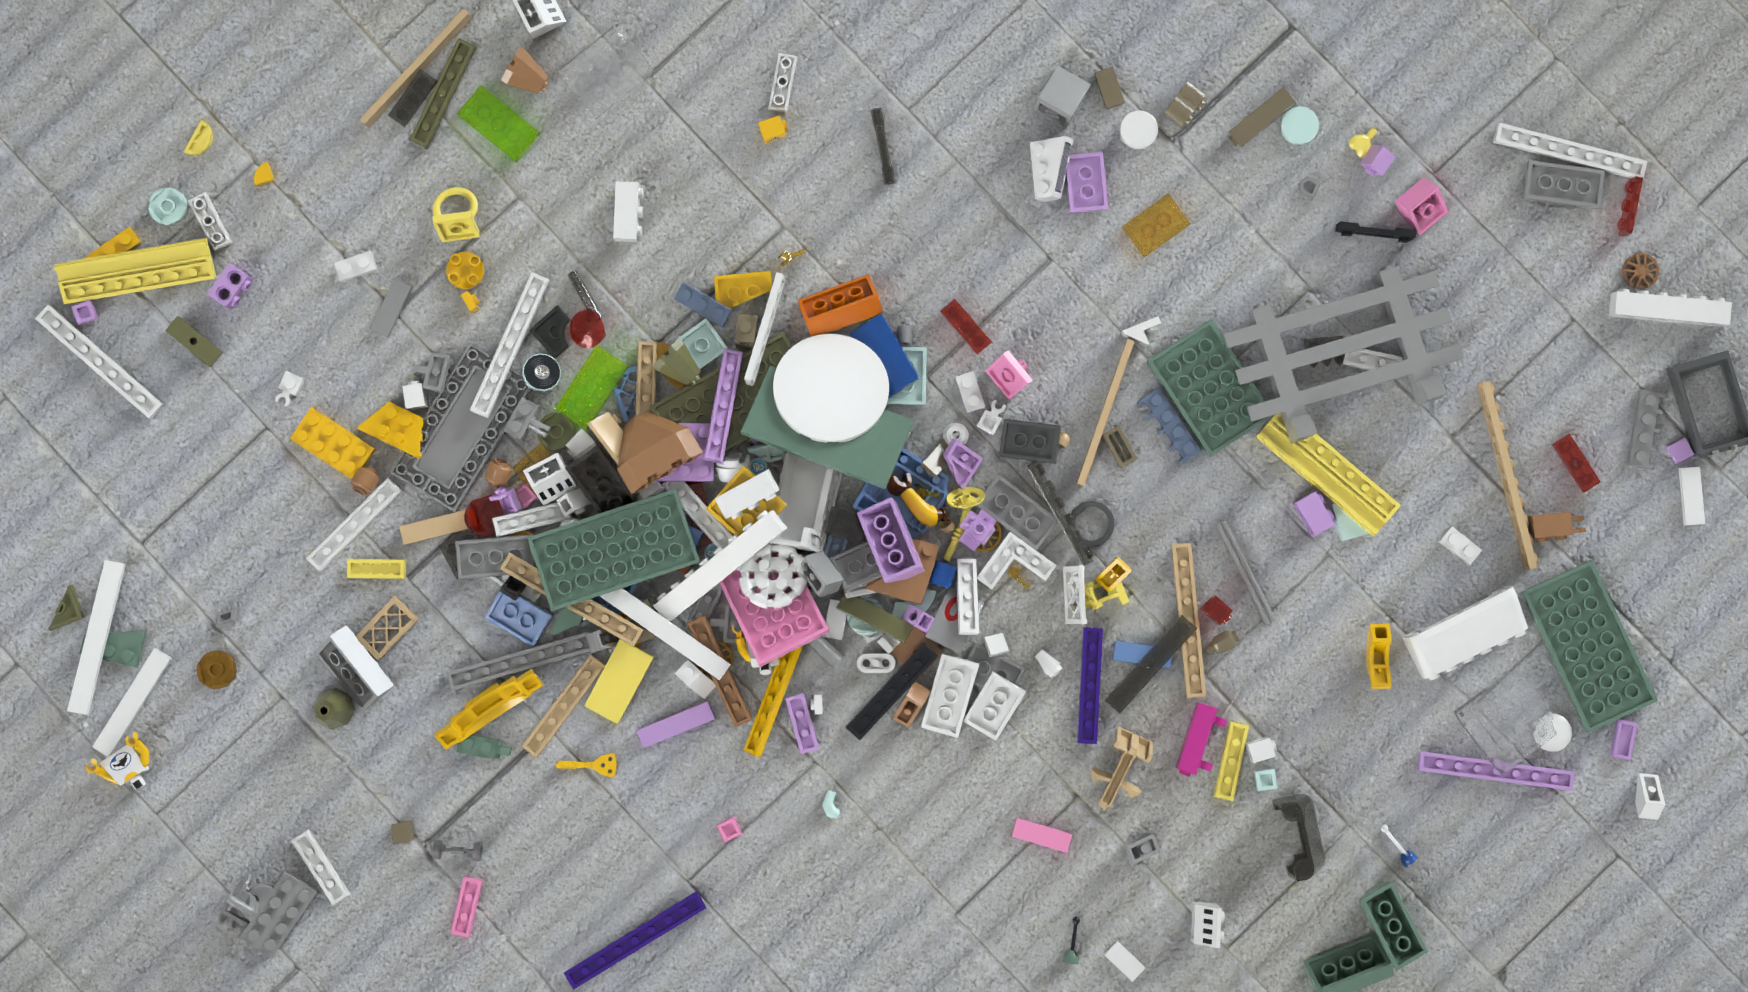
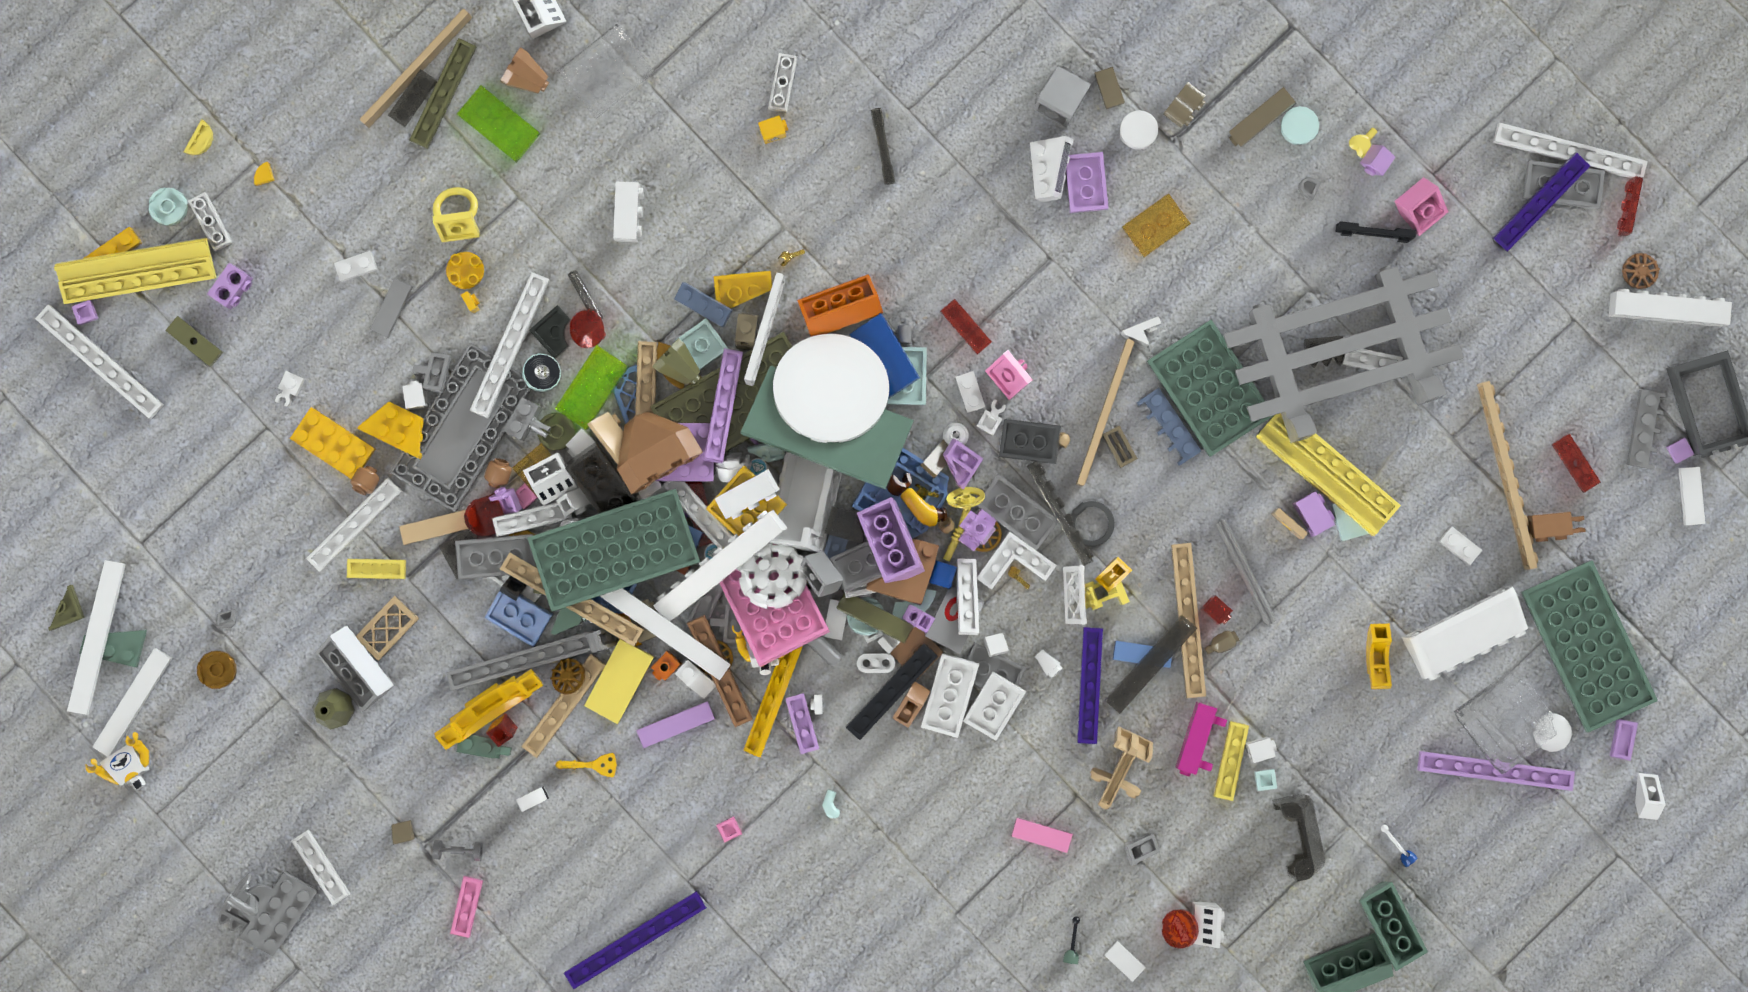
(501, 730): none -> clear red brick
(532, 798): none -> white piece
(567, 676): none -> pearl gold wheel
(672, 662): none -> orange brick
(1180, 929): none -> clear red tile
(1289, 523): none -> tan tile
(1541, 201): none -> dark purple plate

